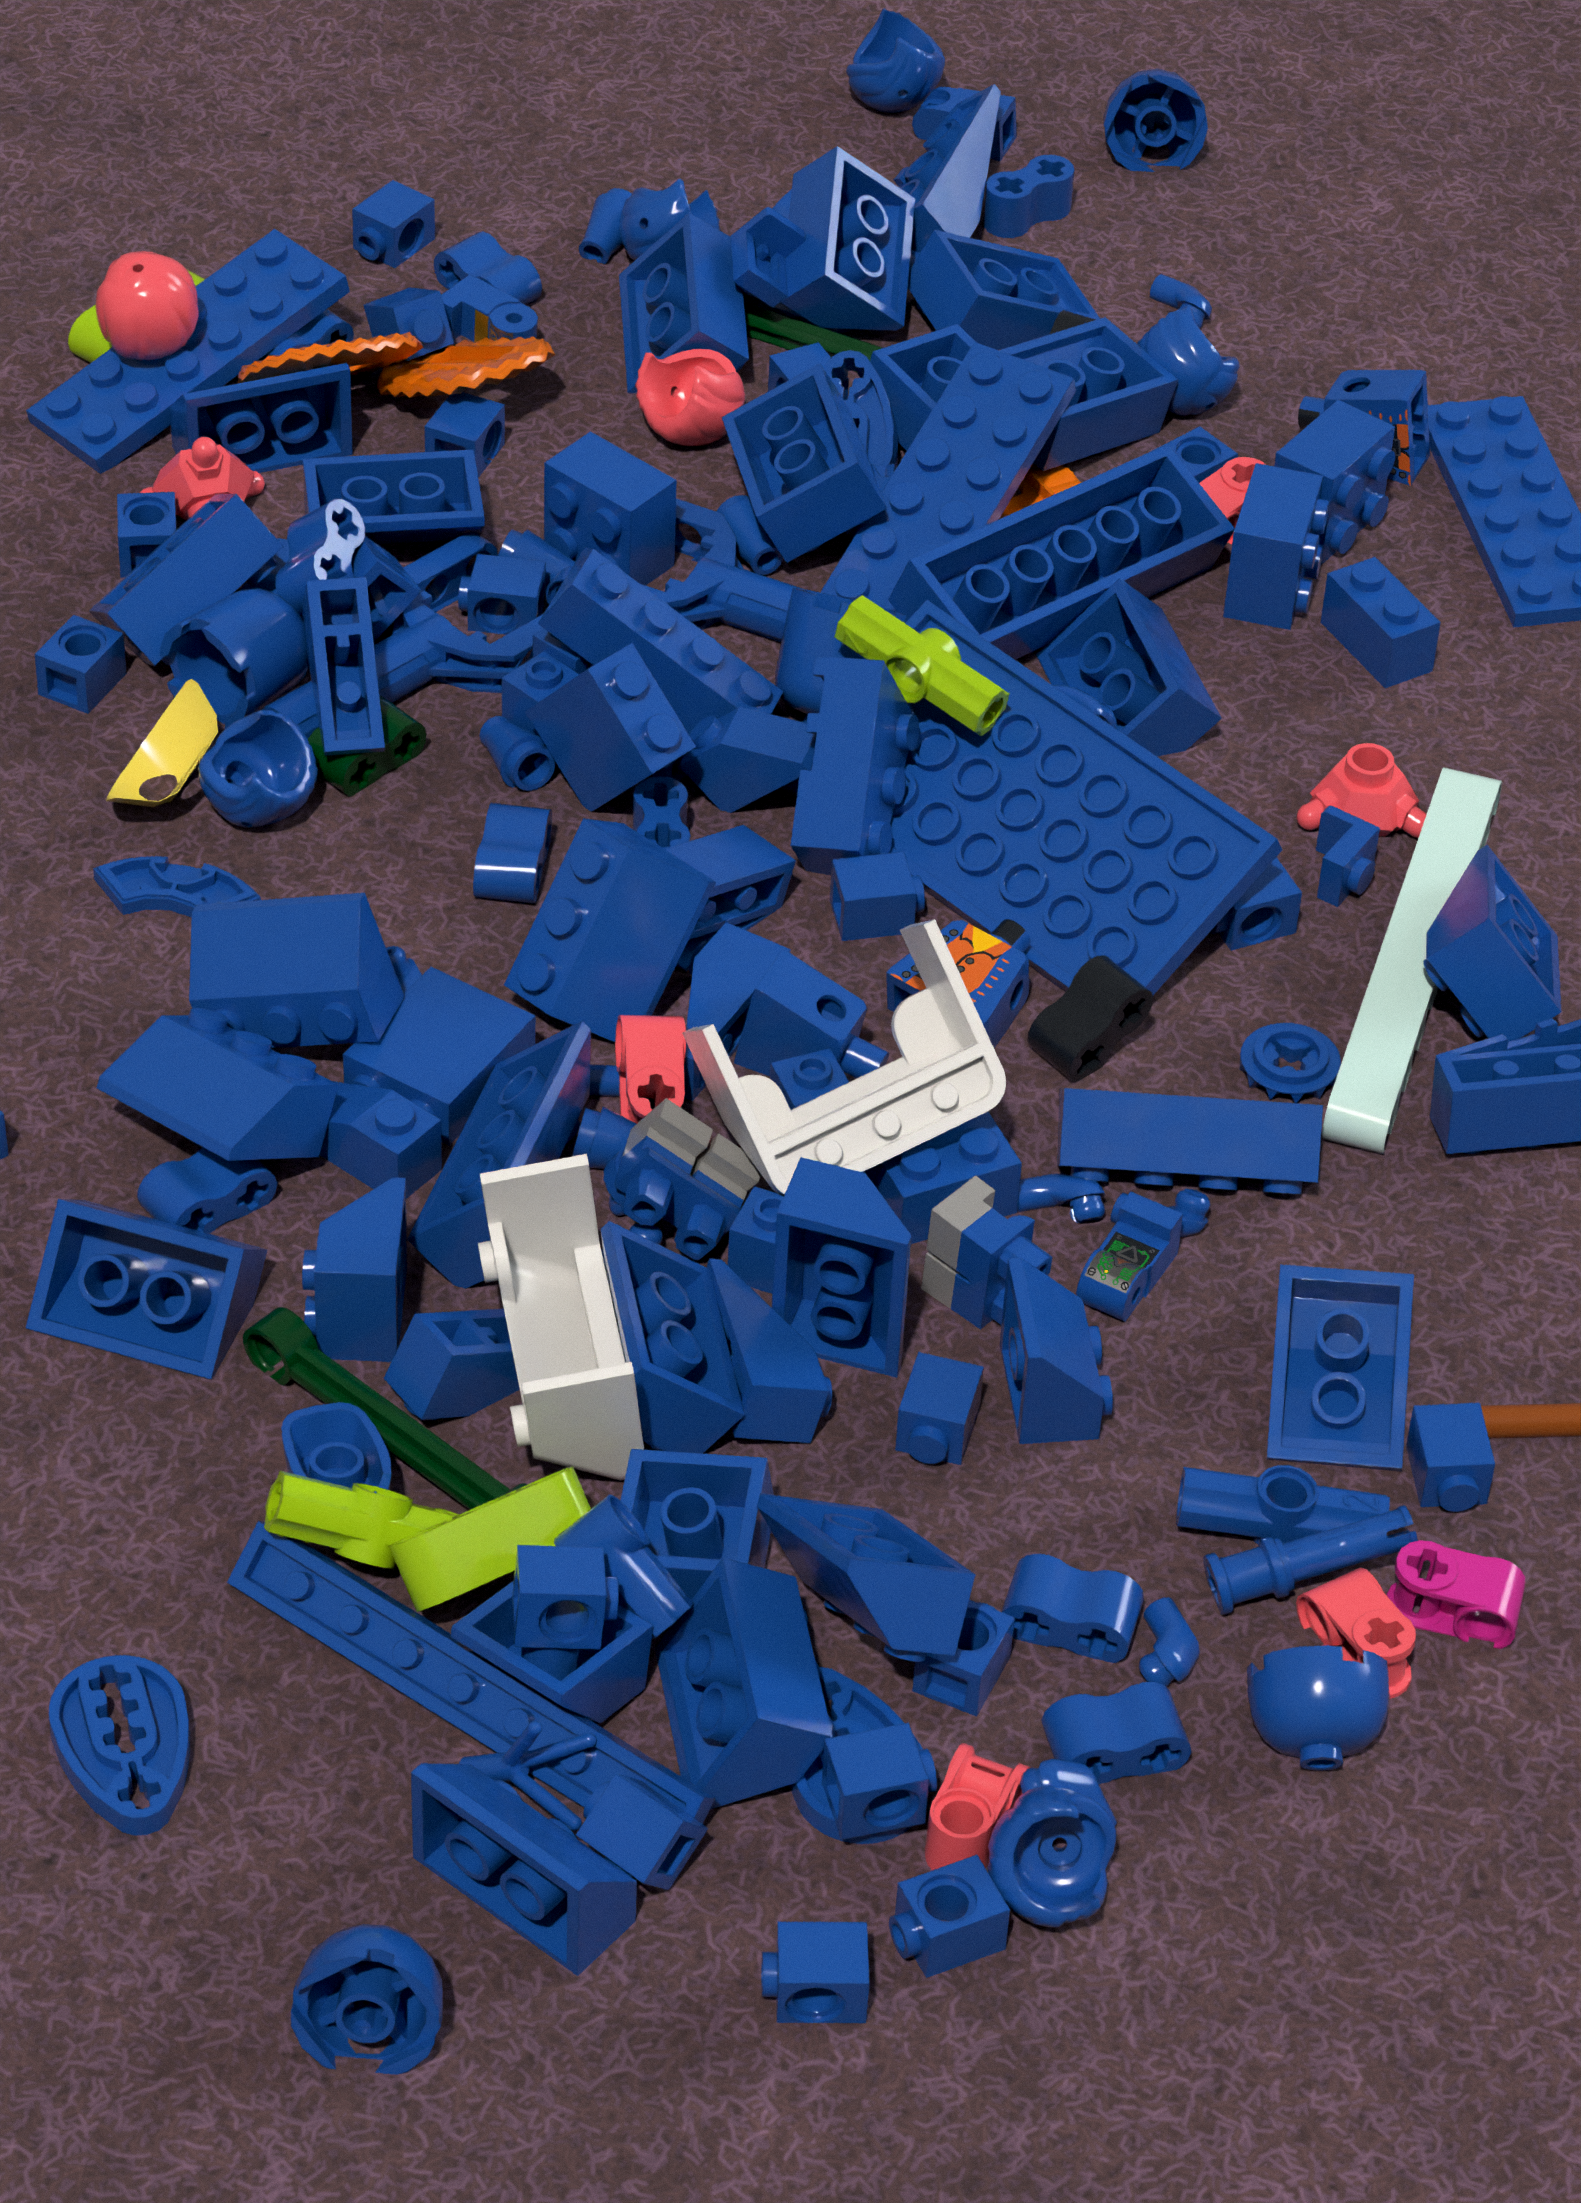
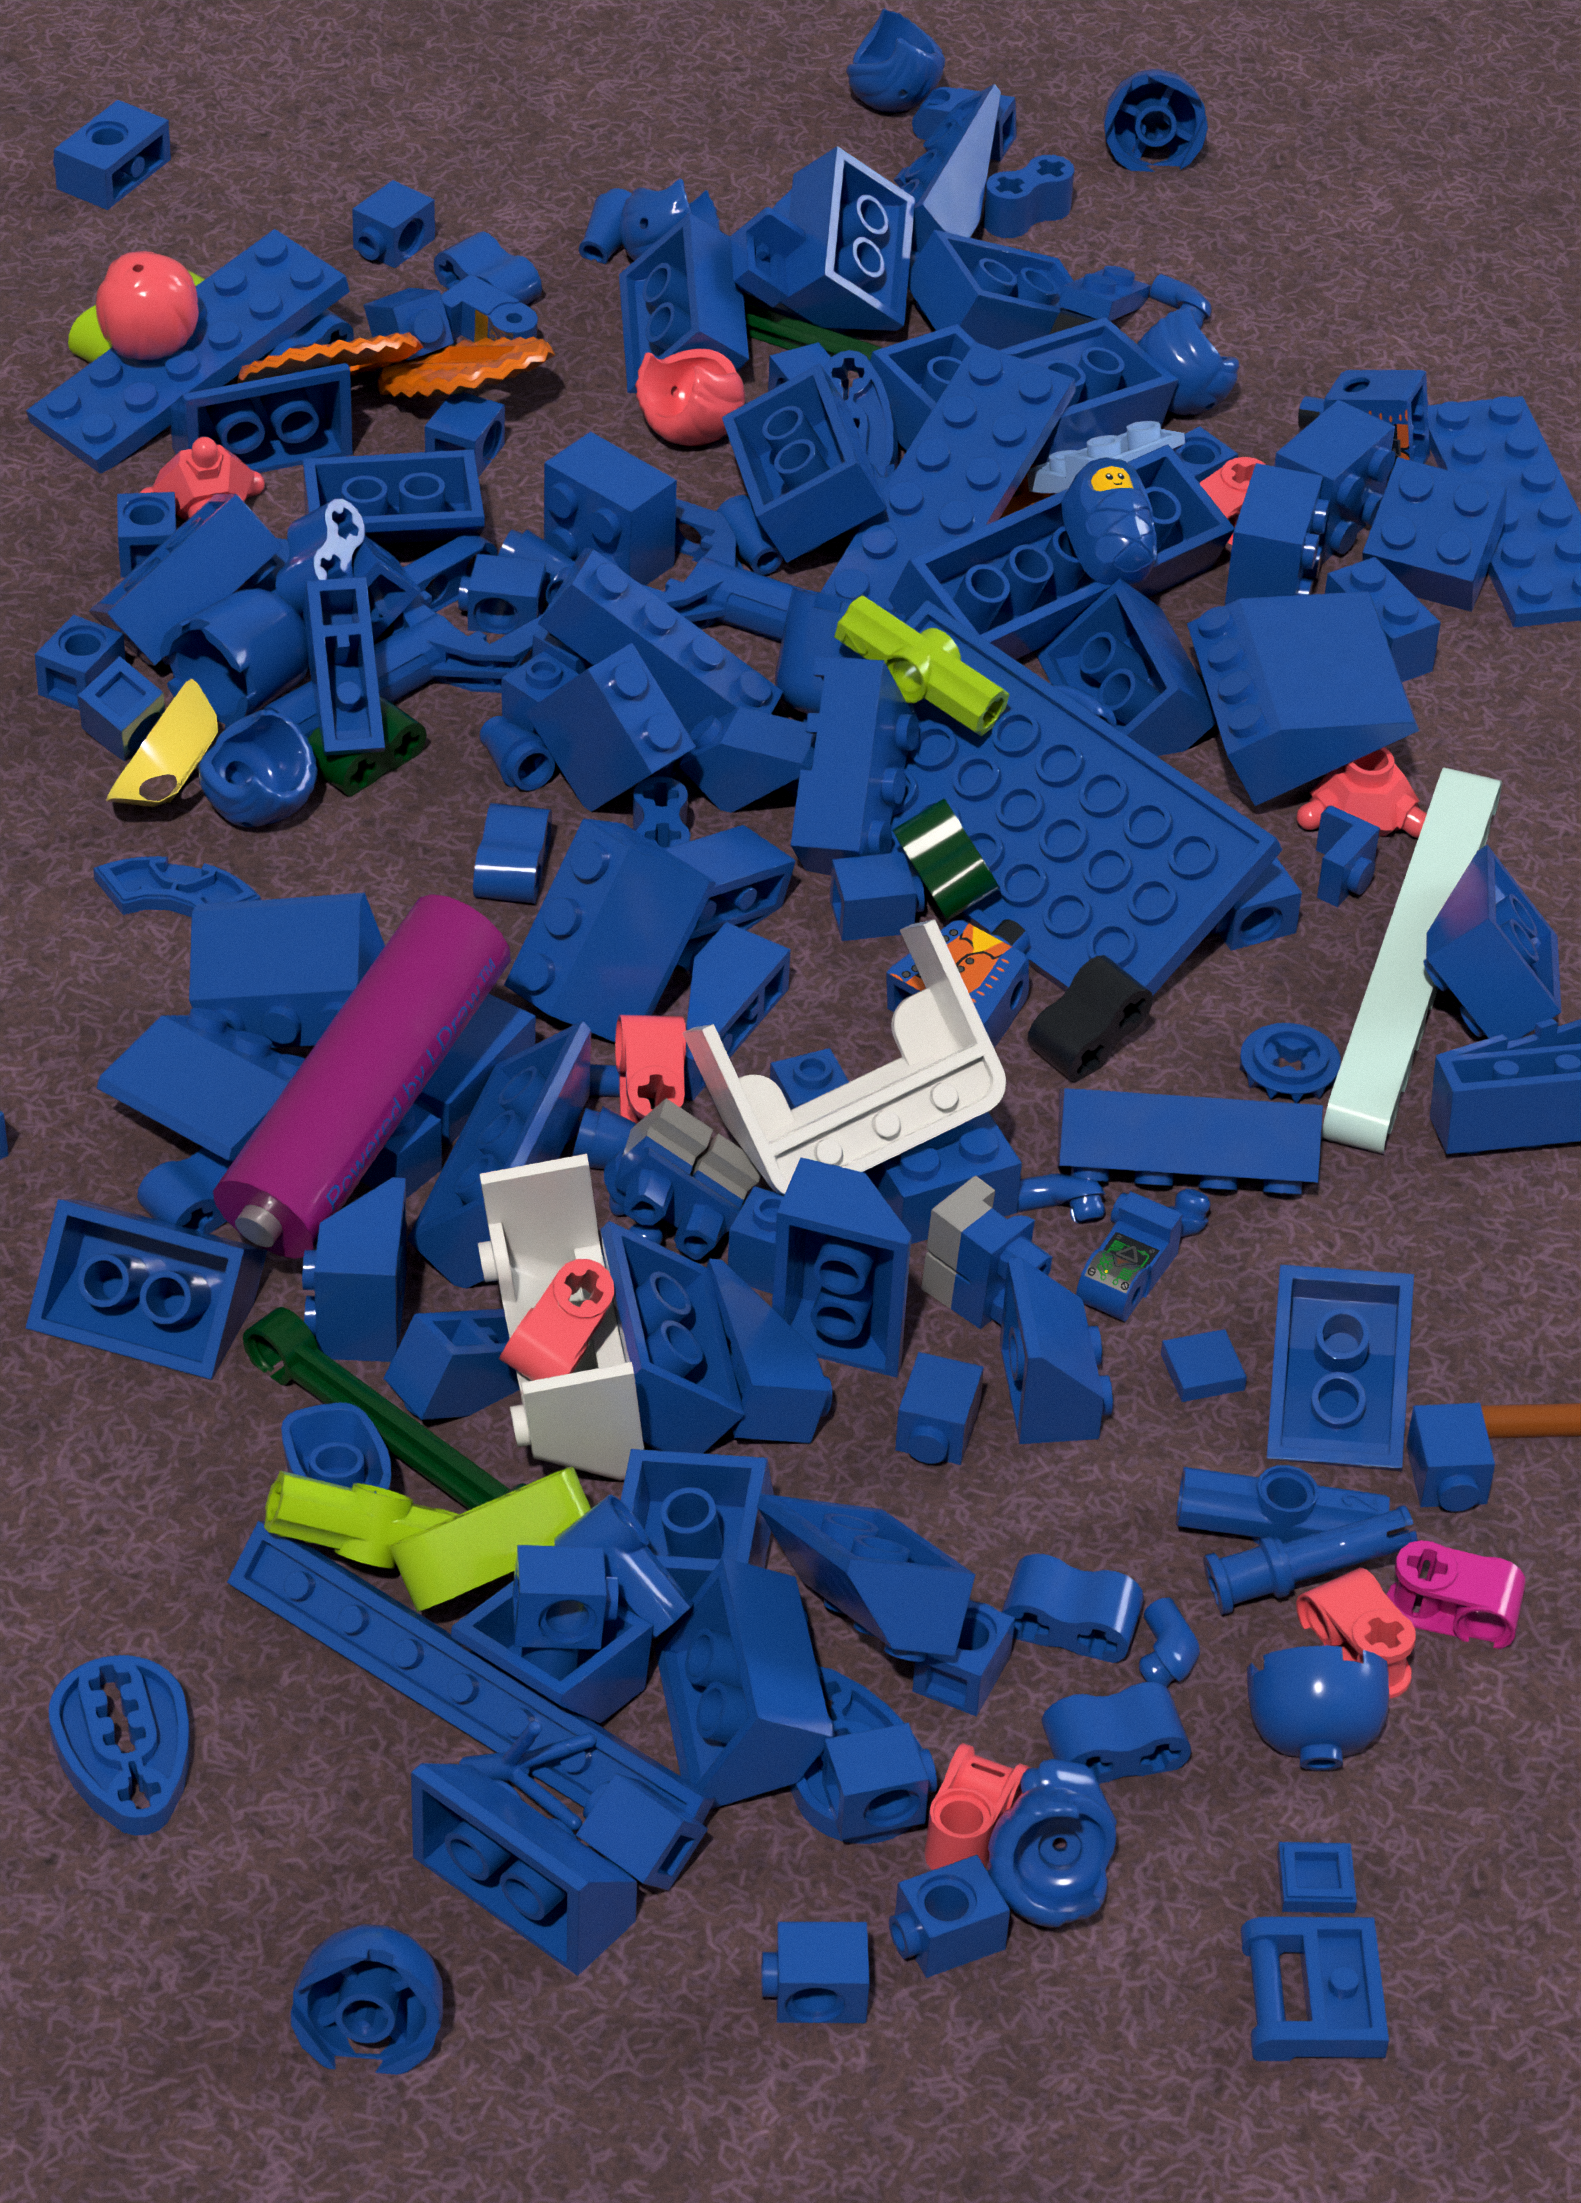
(112, 154): none -> blue brick
(120, 708): none -> blue brick
(362, 1076): none -> magenta piece
(556, 1331): none -> coral piece
(801, 1013): blue torso -> none
(946, 859): none -> dark green axle
(1064, 465): none -> light blue slope
(1105, 293): none -> blue plate
(1110, 522): none -> blue piece
(1203, 1365): none -> blue tile
(1299, 686): none -> blue slope
(1316, 1877): none -> blue tile
(1339, 1988): none -> blue plate
(1438, 531): none -> blue brick

